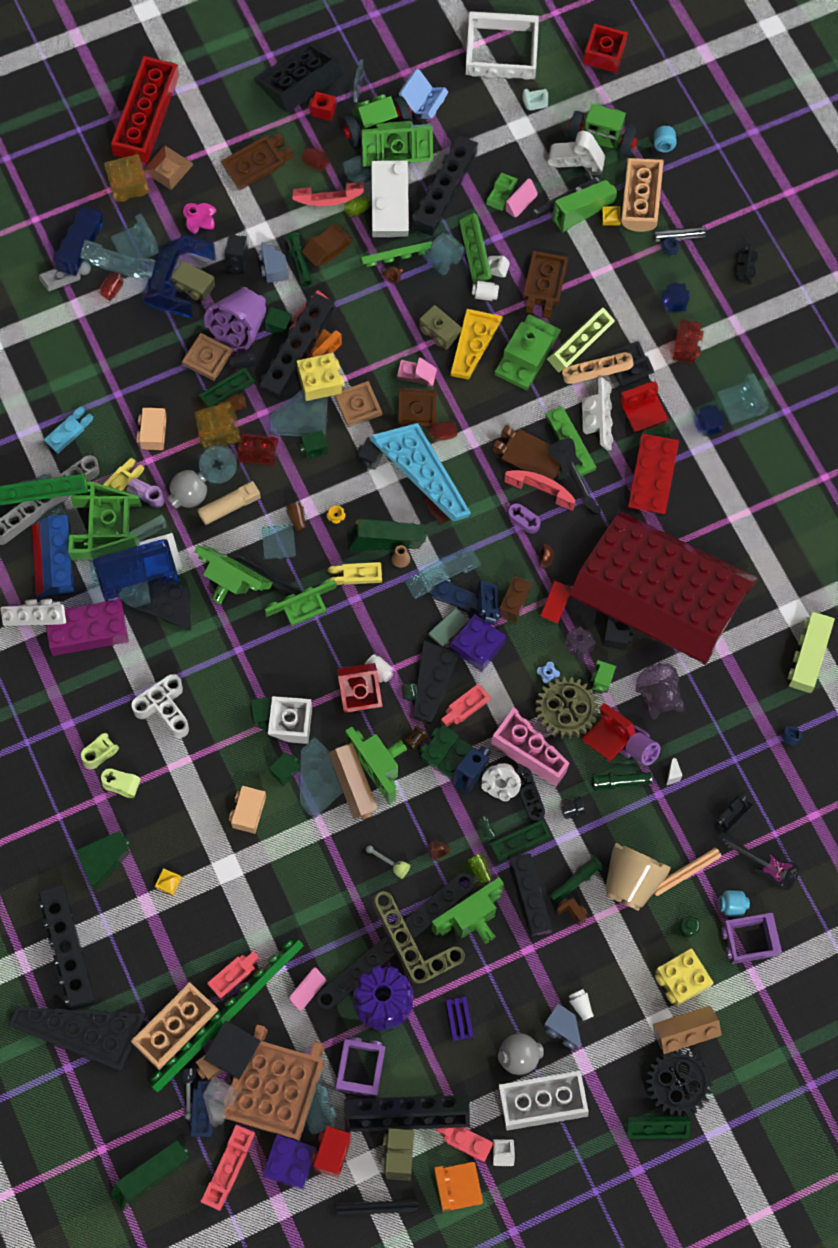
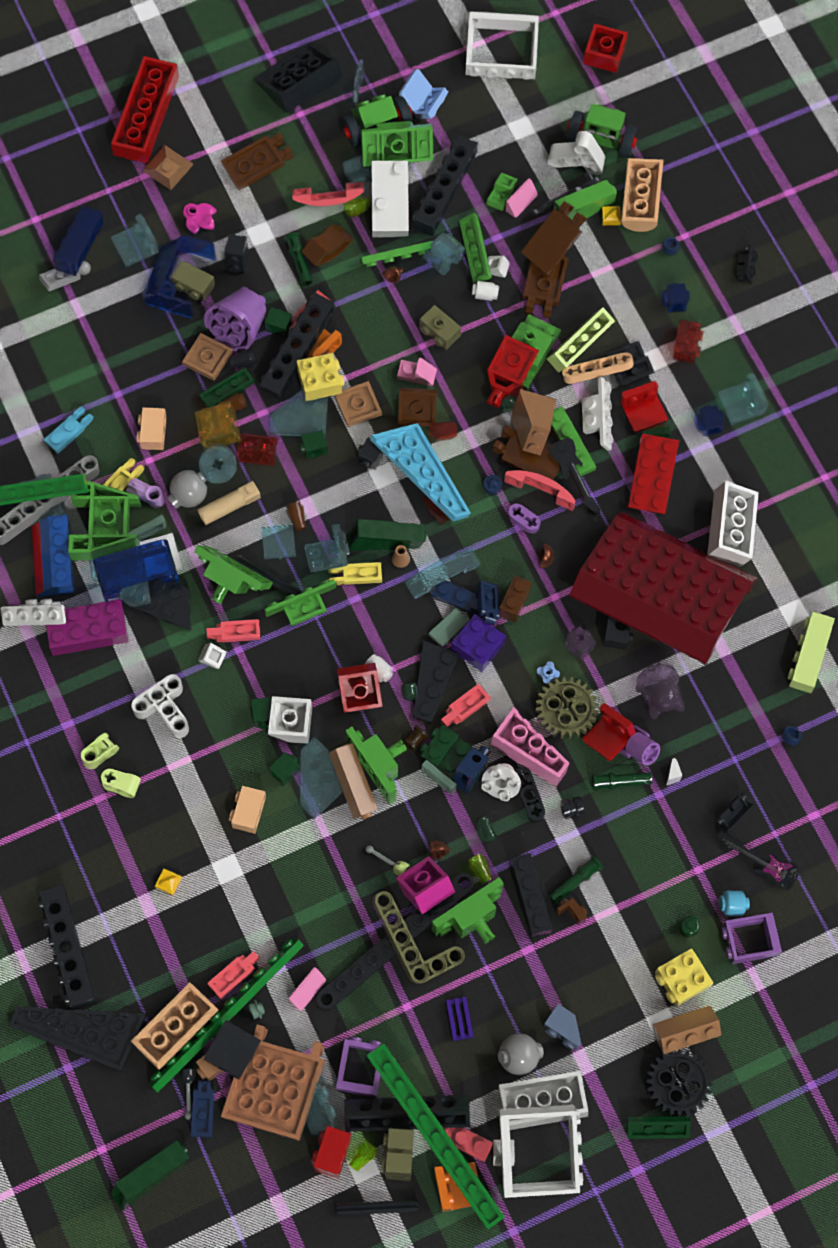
(103, 857): dark green slope -> none
(111, 285): clear red brick -> none
(117, 262): clear light blue slope -> none
(126, 178): clear yellow brick -> none
(212, 655): none -> white slope
(217, 1099): clear slope -> none
(228, 1168): coral slope -> none
(235, 631): none -> coral hinge
(256, 1010): none -> sand green plate
(274, 263): sand blue slope -> none
(289, 1162): dark purple piece -> none
(315, 158): clear red brick -> none
(325, 112): red brick -> none
(328, 553): none -> clear light blue bracket
(333, 510): yellow plate -> none
(363, 1155): none -> clear neon green cone
(381, 984): dark purple wheel -> none
(425, 885): none -> dark pink brick
(435, 1136): none -> green plate
(438, 777): none -> sand green tile
(473, 341): yellow wing -> none
(492, 484): none -> dark blue tile
(507, 404): none -> clear green piece
(509, 369): none -> red plate
(520, 840): dark green tile -> none
(532, 420): none -> medium nougat slope
(535, 99): light aqua plate -> none
(541, 1188): none -> white window
(554, 238): none -> reddish brown tile
(556, 601): red slope -> none
(581, 1004): white cone -> none
(602, 676): bright green brick -> none
(633, 876): tan cone -> none
(664, 139): medium azure head -> none
(685, 233): axle -> none
(688, 870): light nougat axle -> none
(733, 524): none -> white brick

